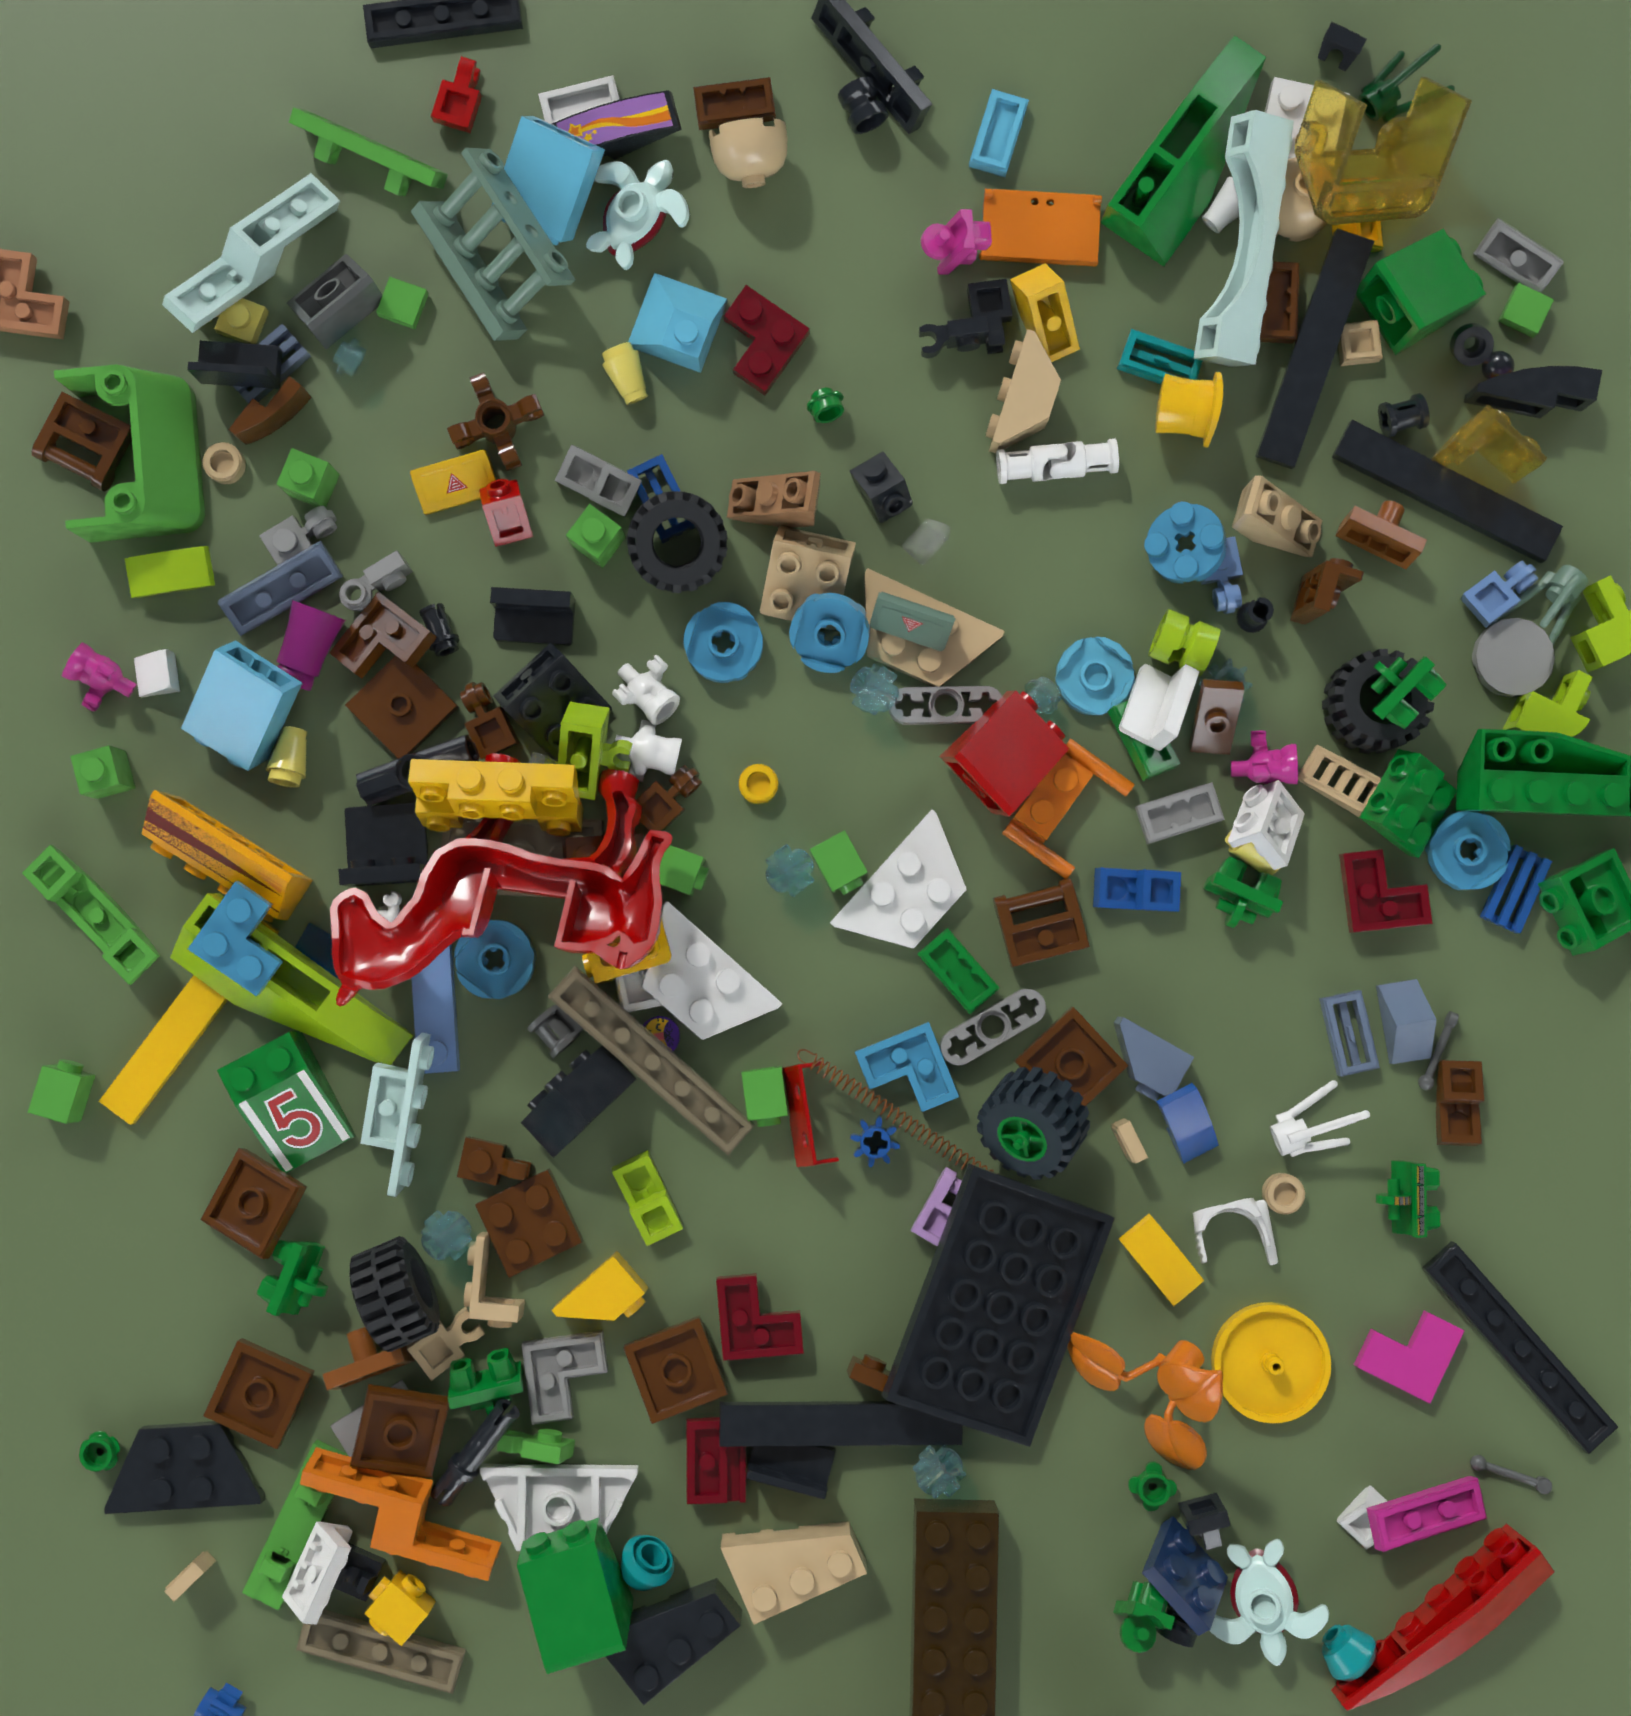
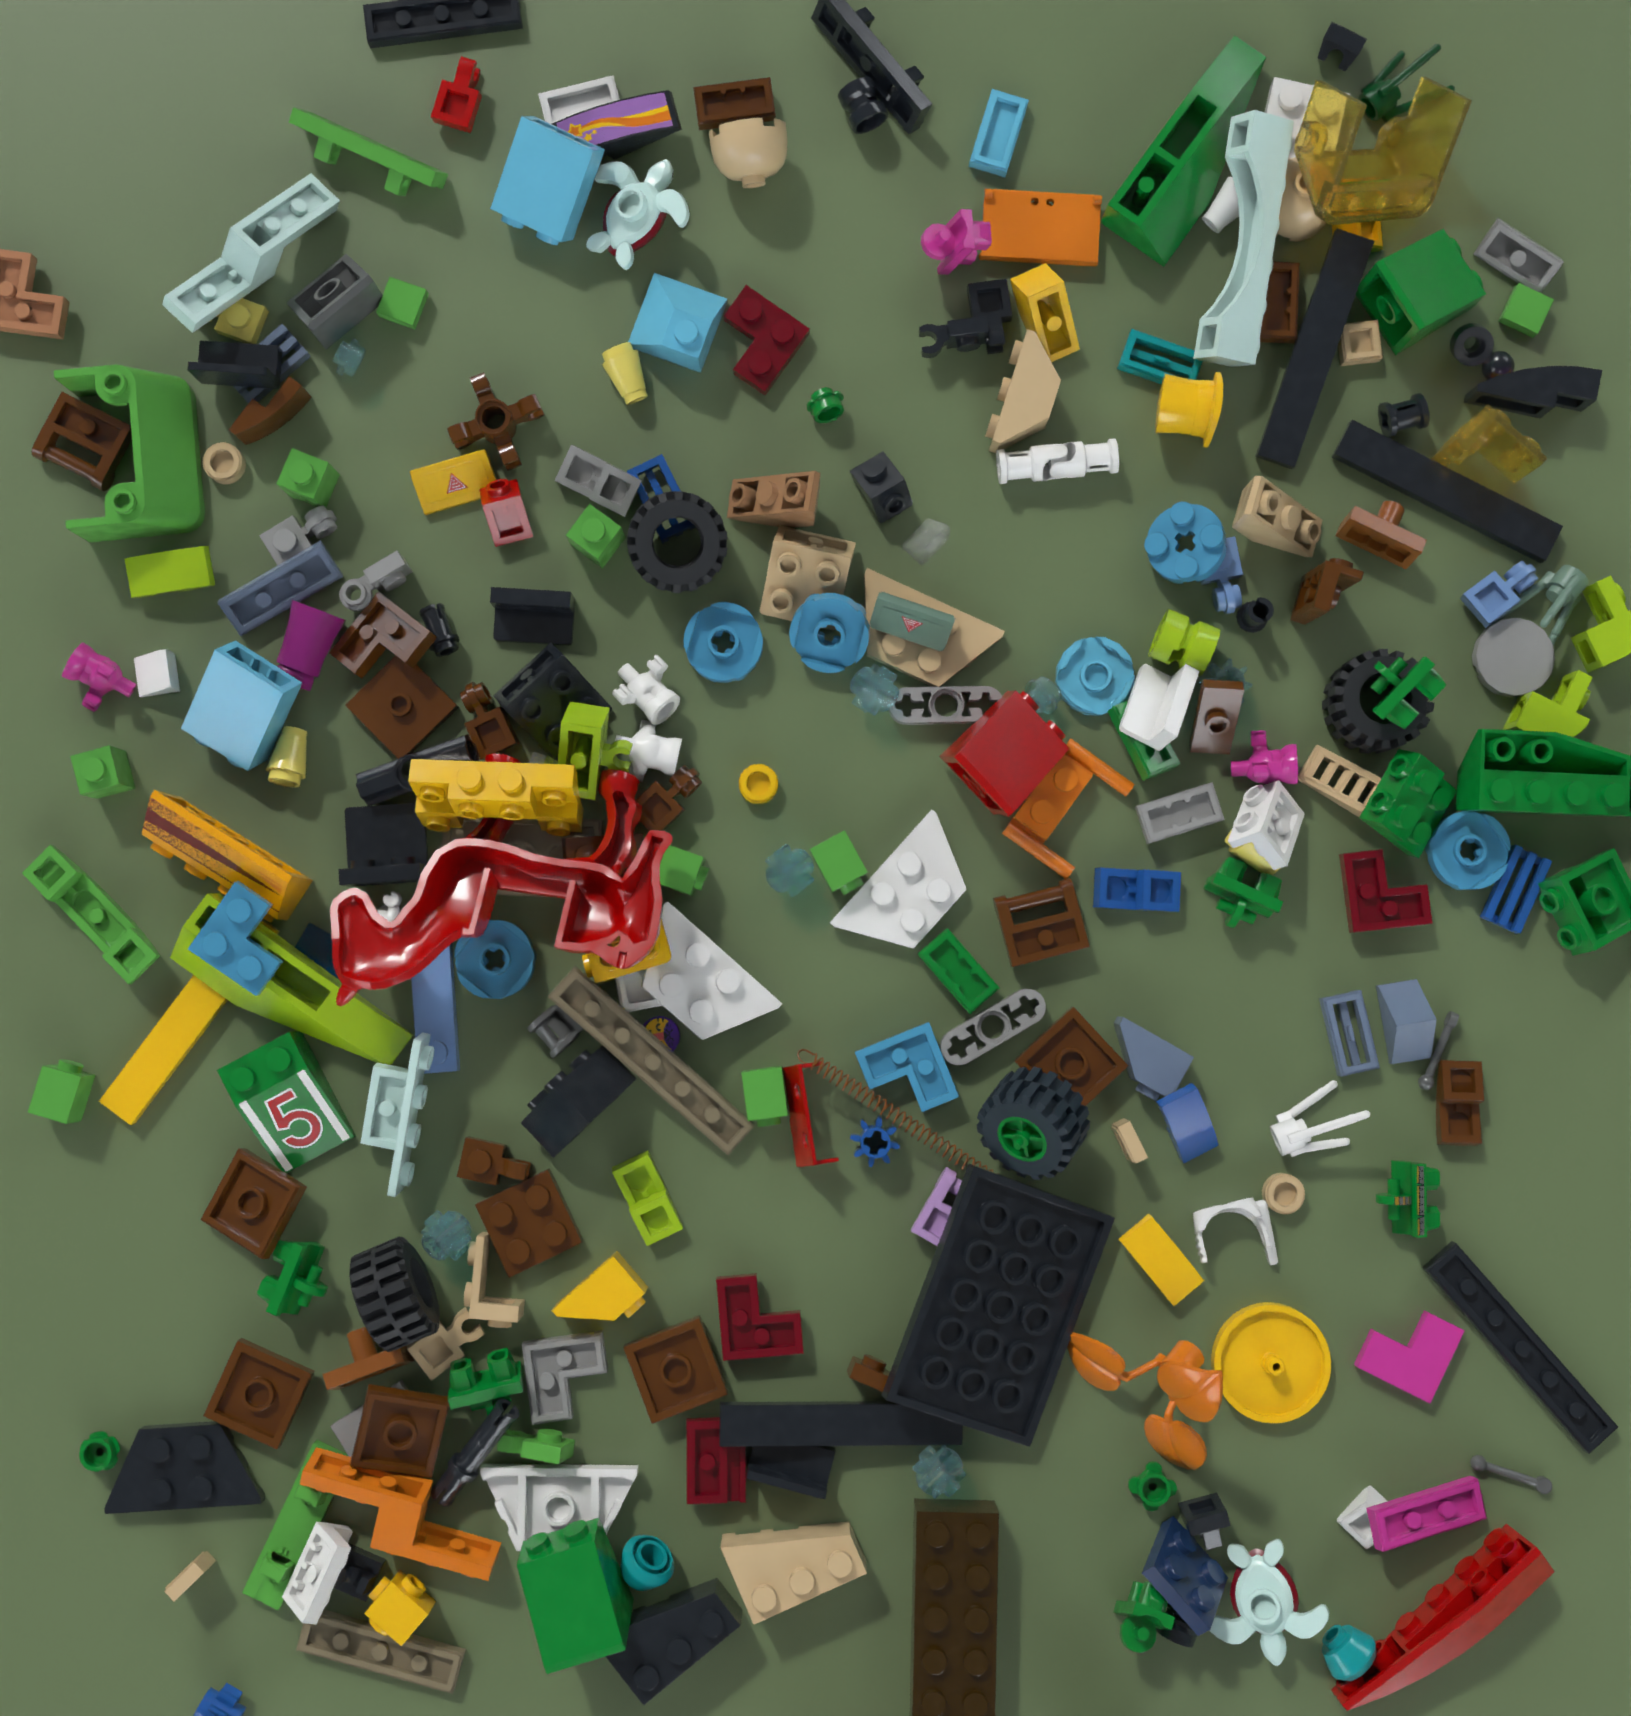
(460, 249): sand green fence -> none

